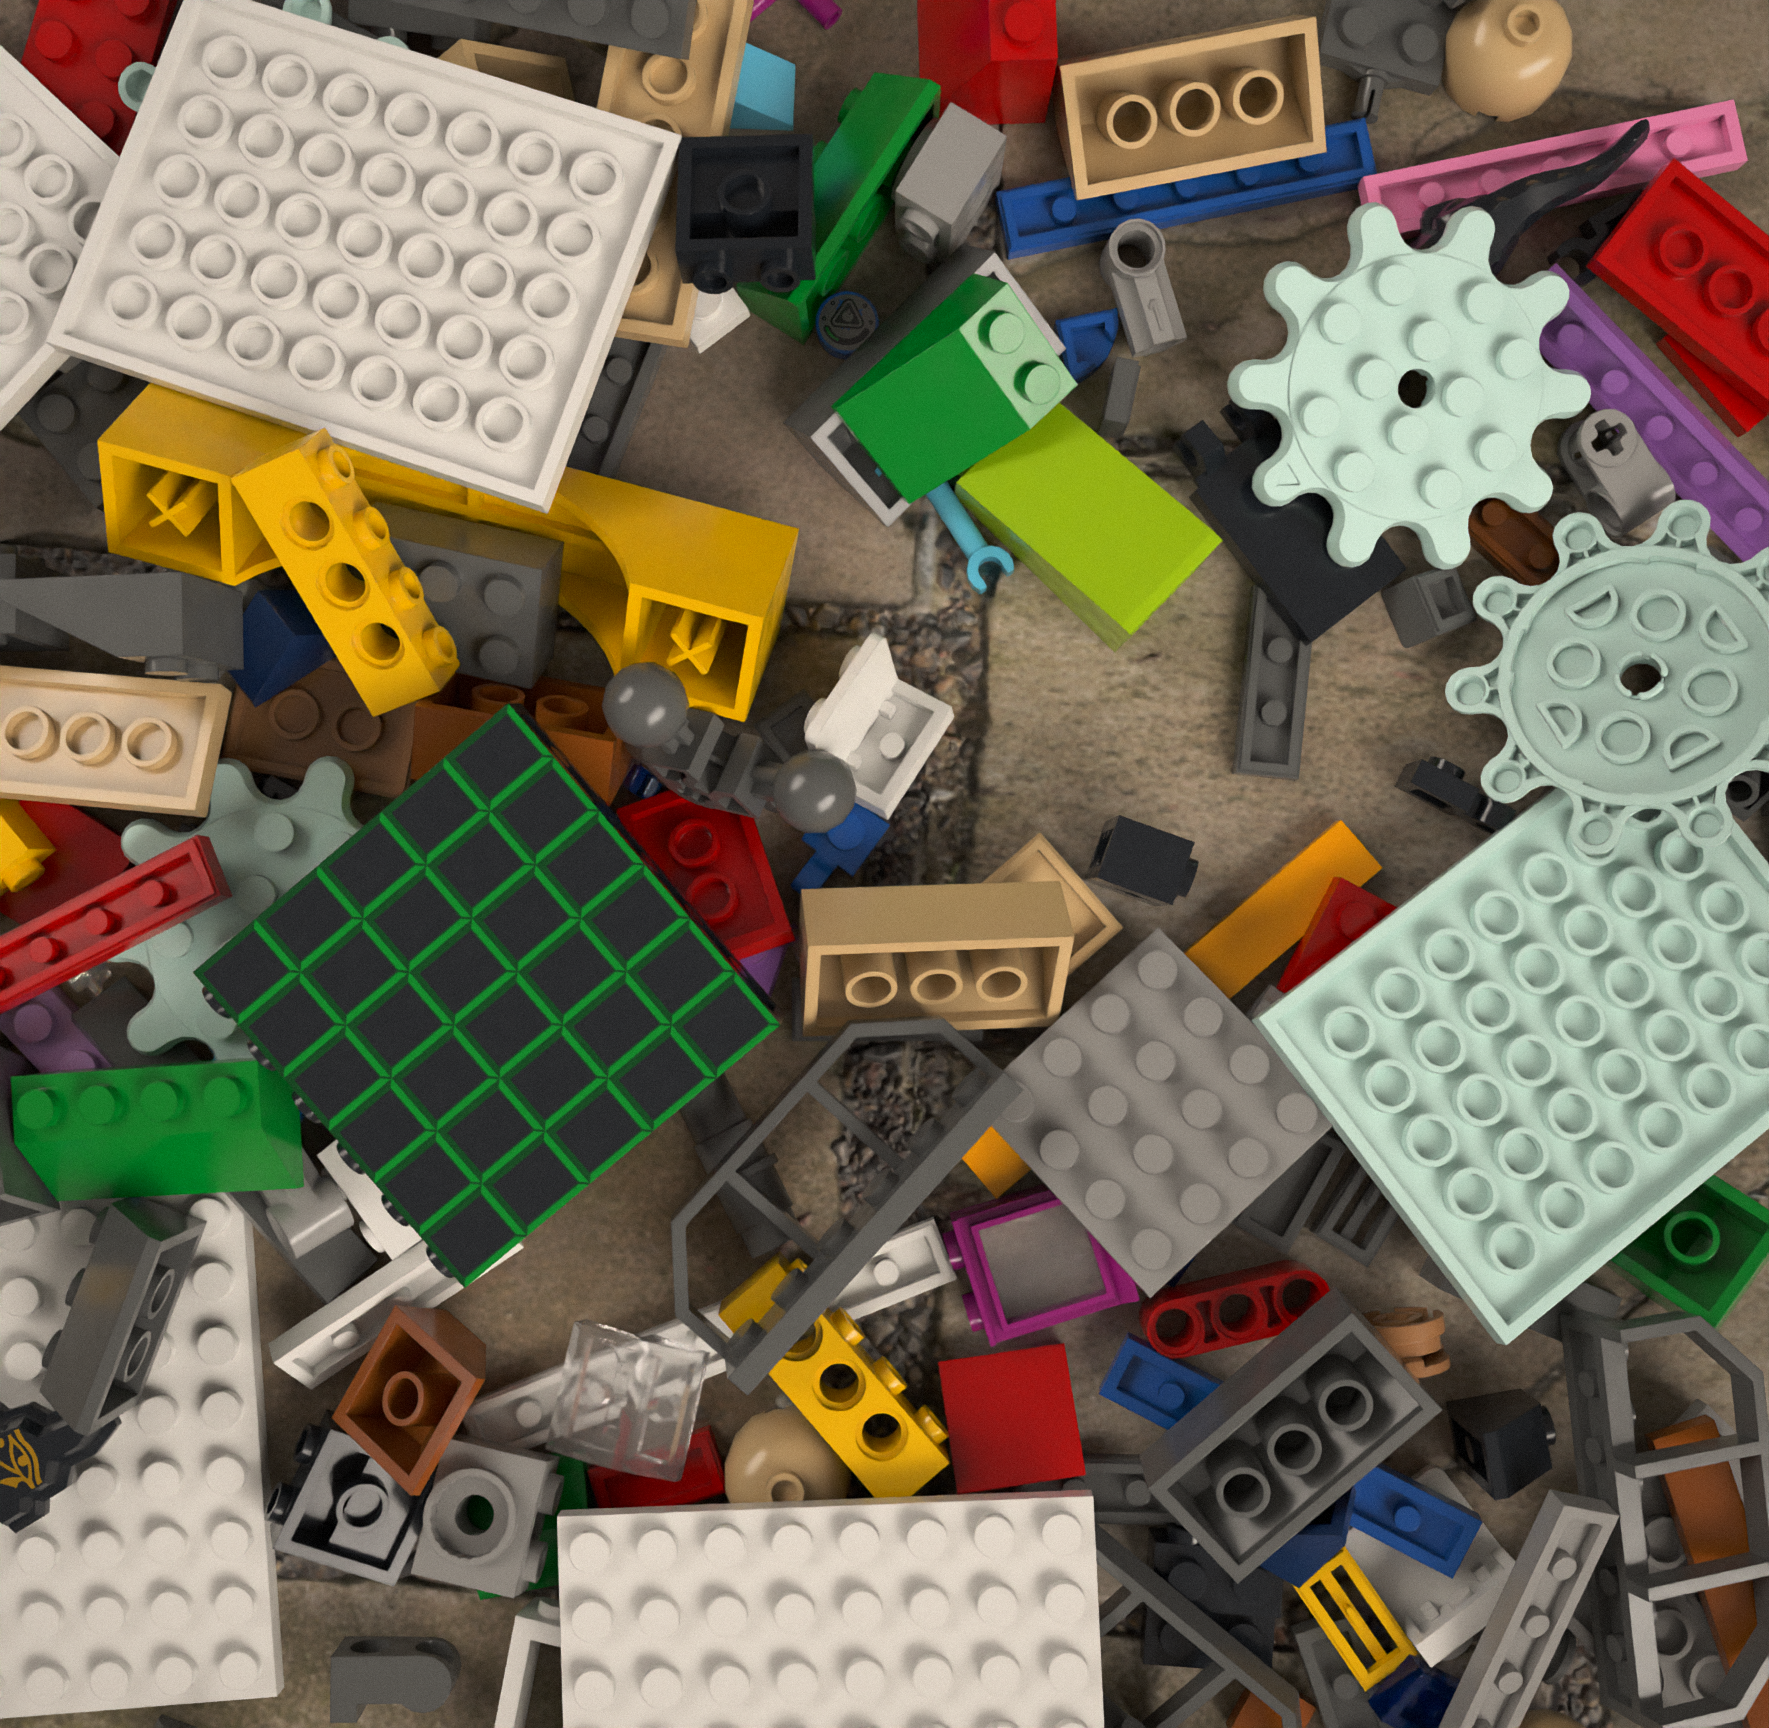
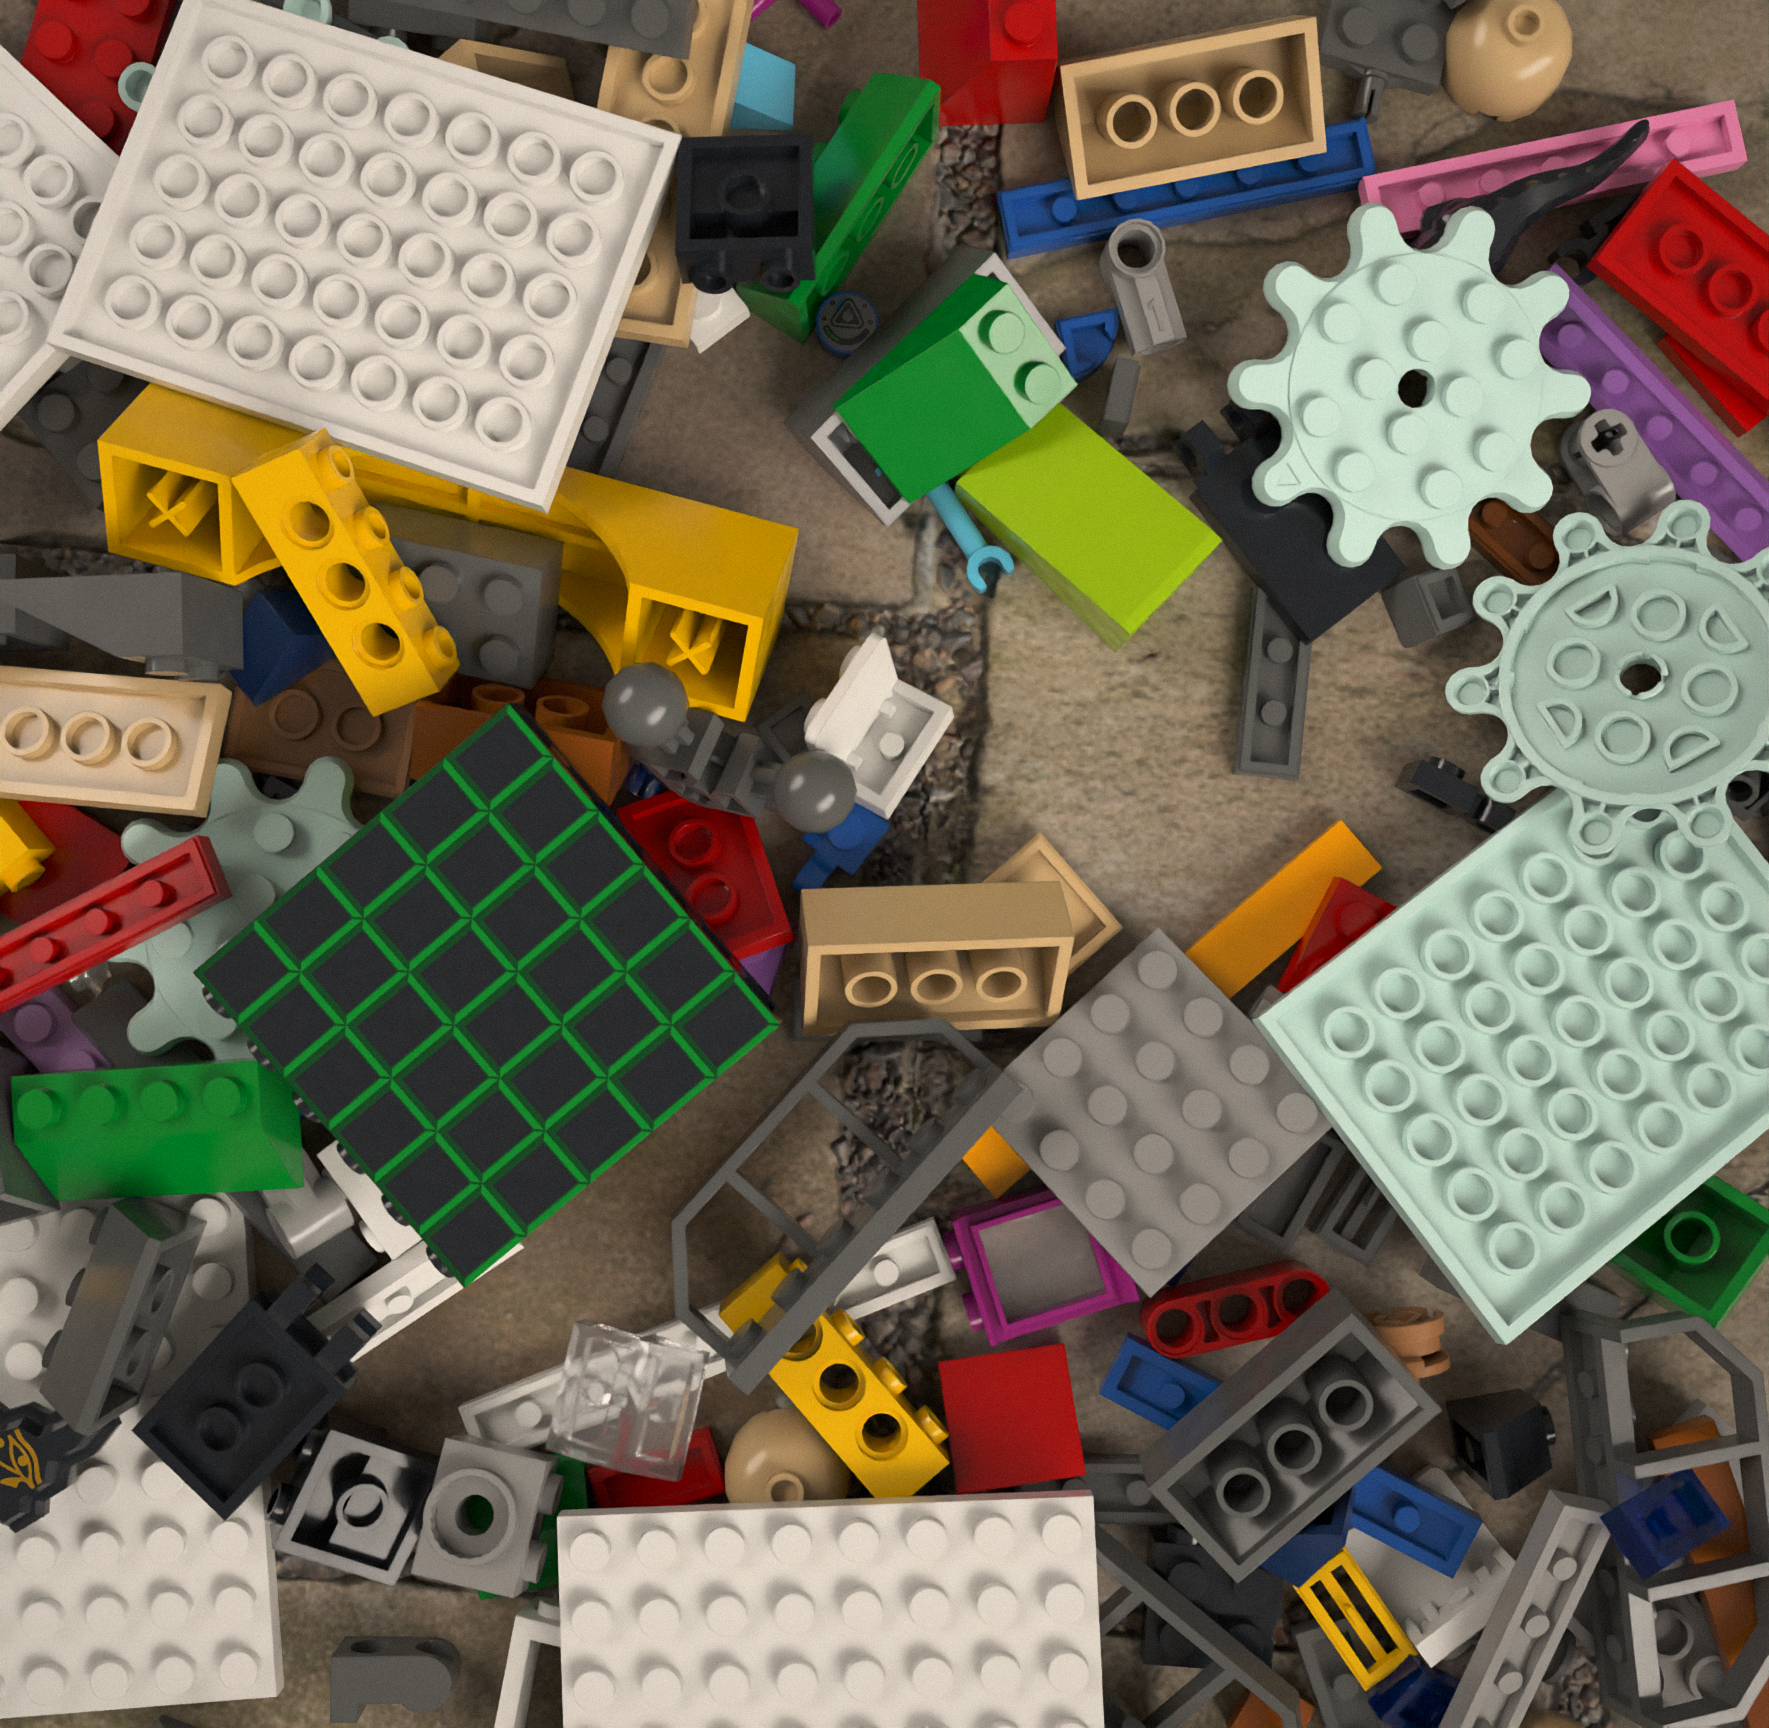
(254, 1393): none -> black tile
(413, 1392): dark orange slope -> none
(716, 1126): dark grey piece -> none
(946, 184): light grey brick -> none
(1142, 862): black brick -> none
(1665, 1522): none -> clear blue plate

